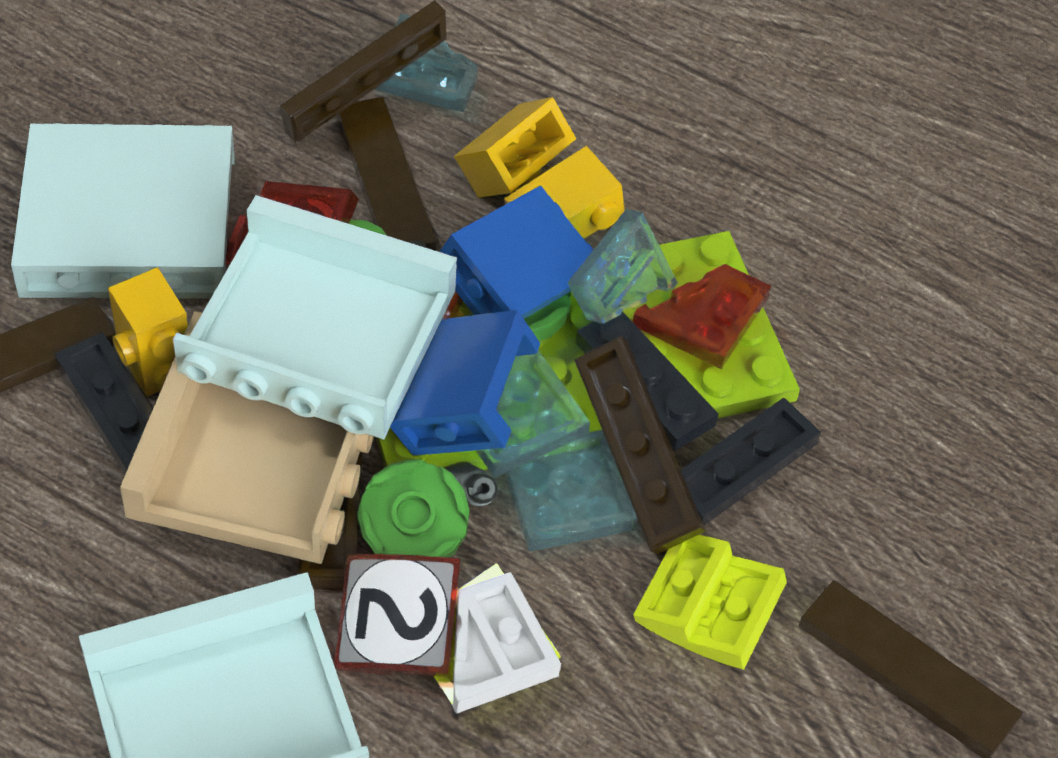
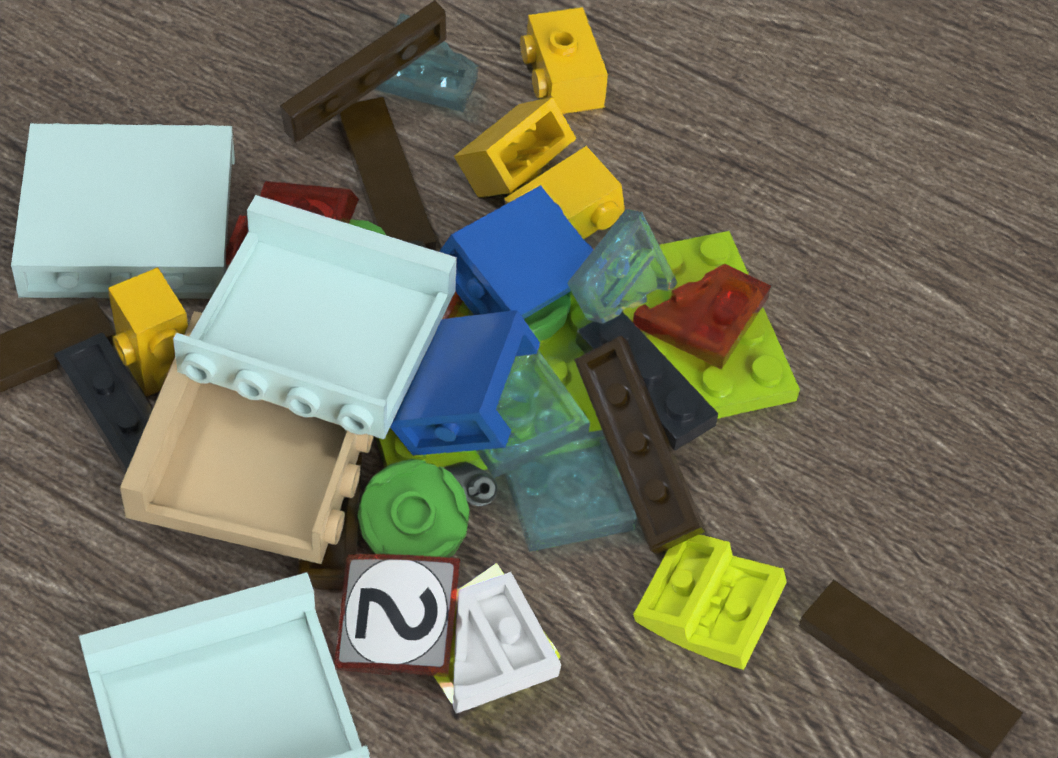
(565, 60): none -> yellow brick
(748, 458): black plate -> none

